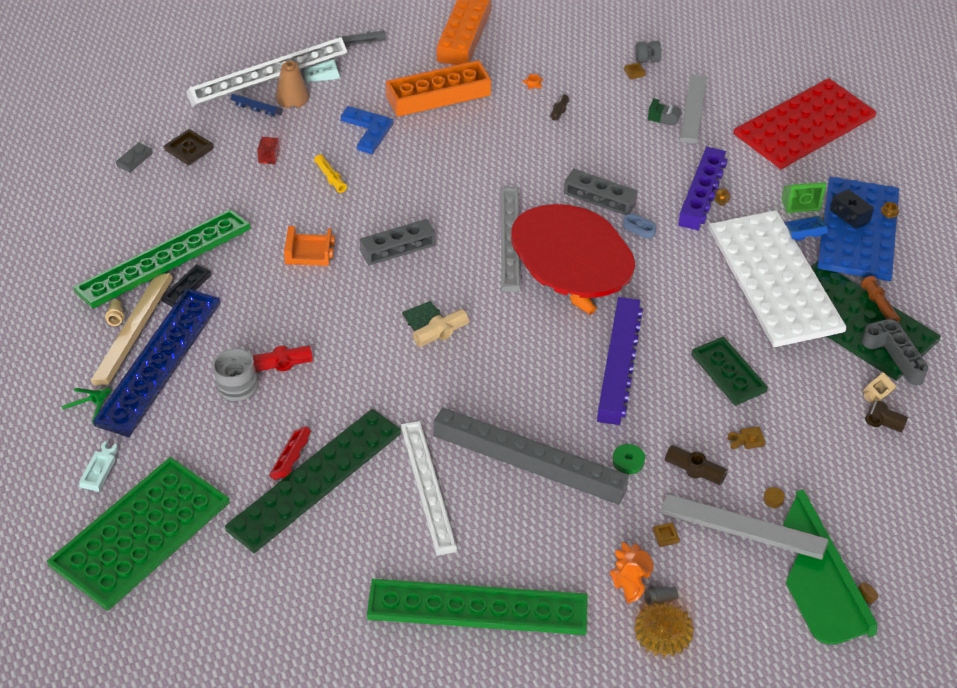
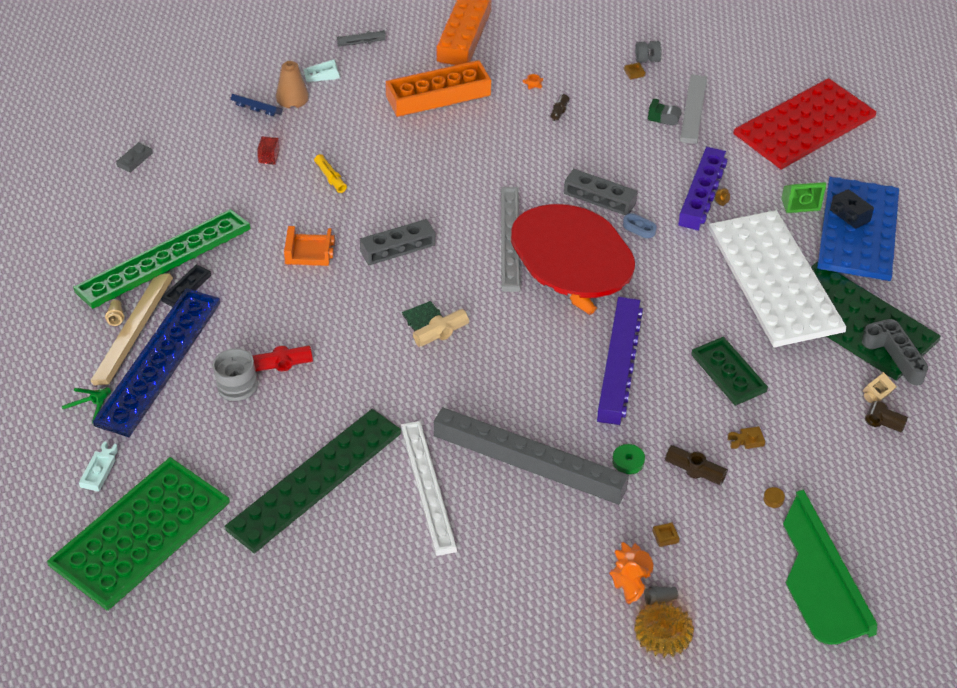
(188, 147): dark brown plate -> none
(264, 72): white brick -> none
(290, 453): red plate -> none
(376, 124): blue plate -> none
(477, 606): green plate -> none
(745, 526): light grey tile -> none
(806, 227): blue plate -> none
(868, 592): pearl gold tile -> none
(877, 295): dark orange pin -> none
(890, 210): pearl gold plate -> none

